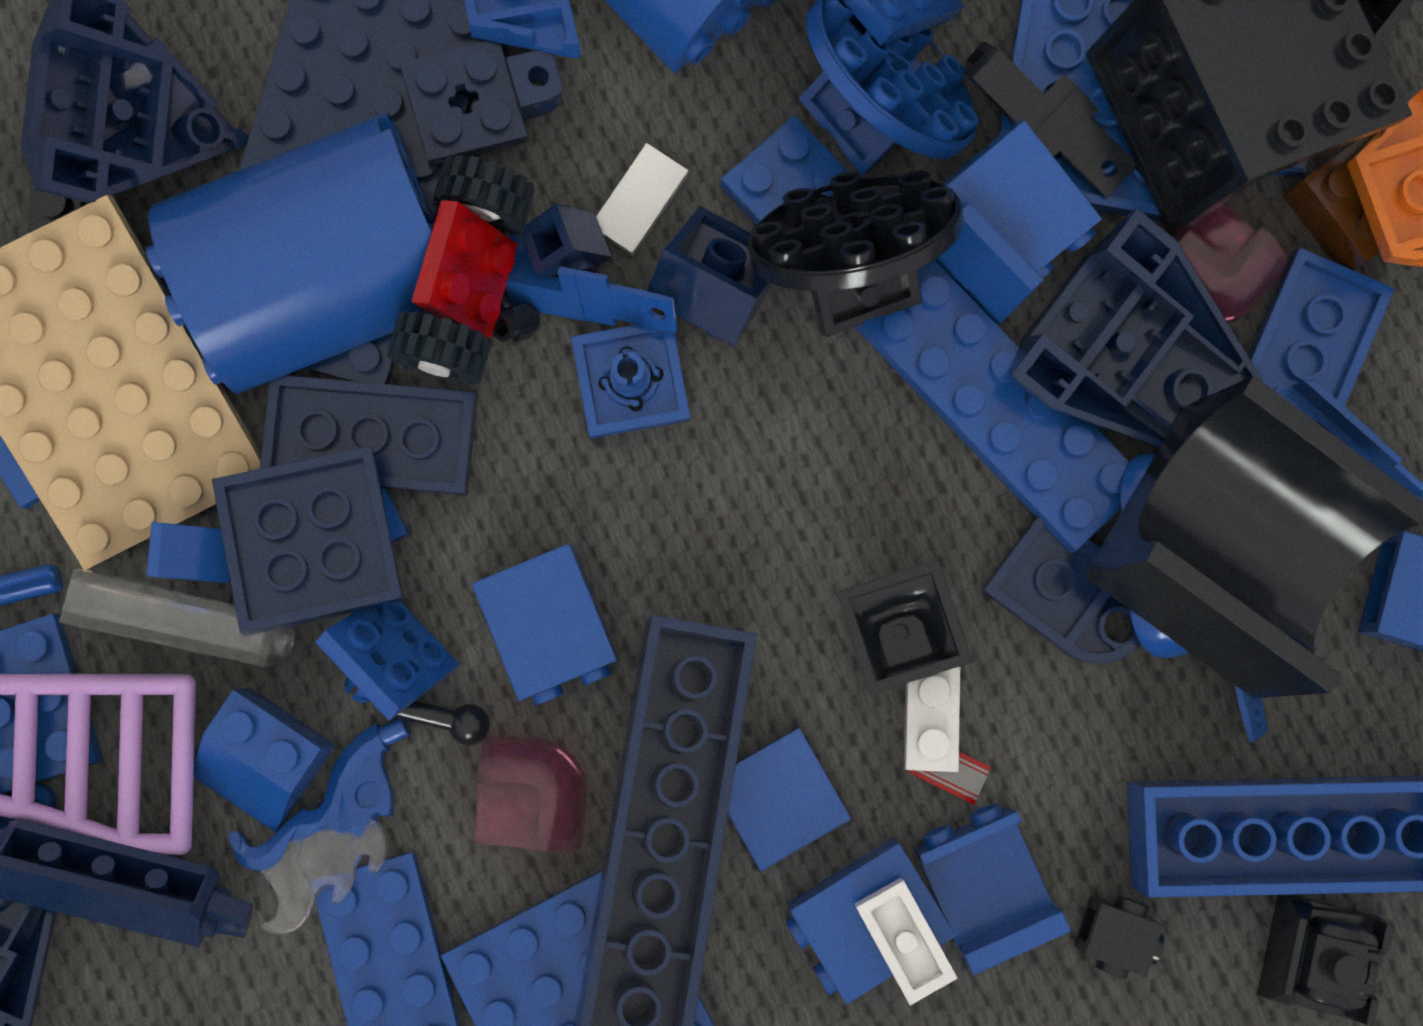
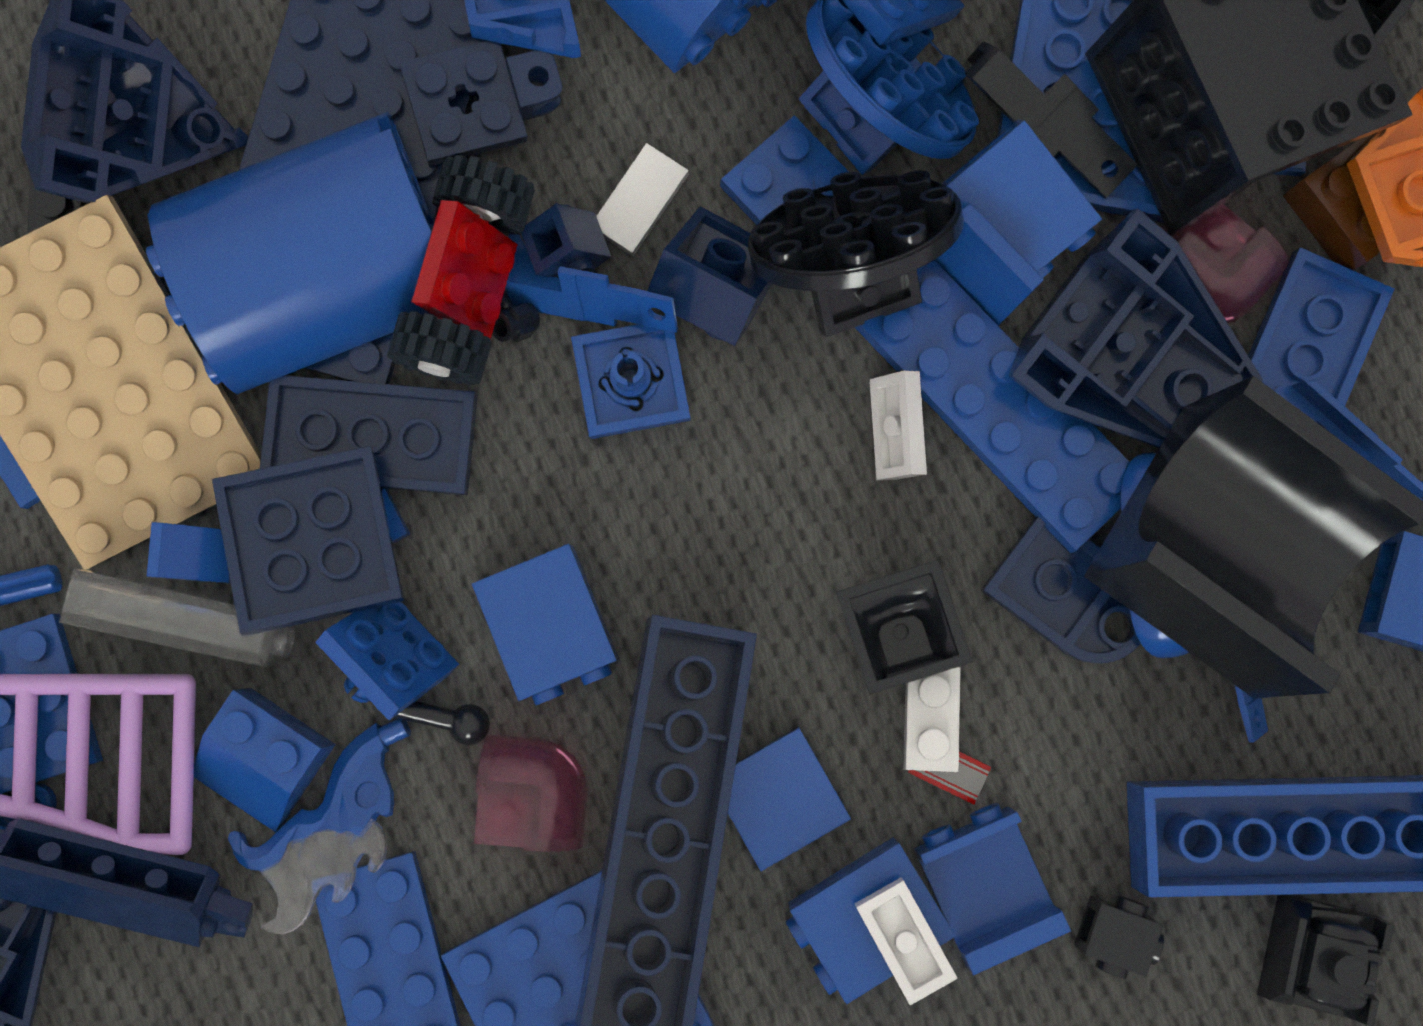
(898, 425): none -> white plate

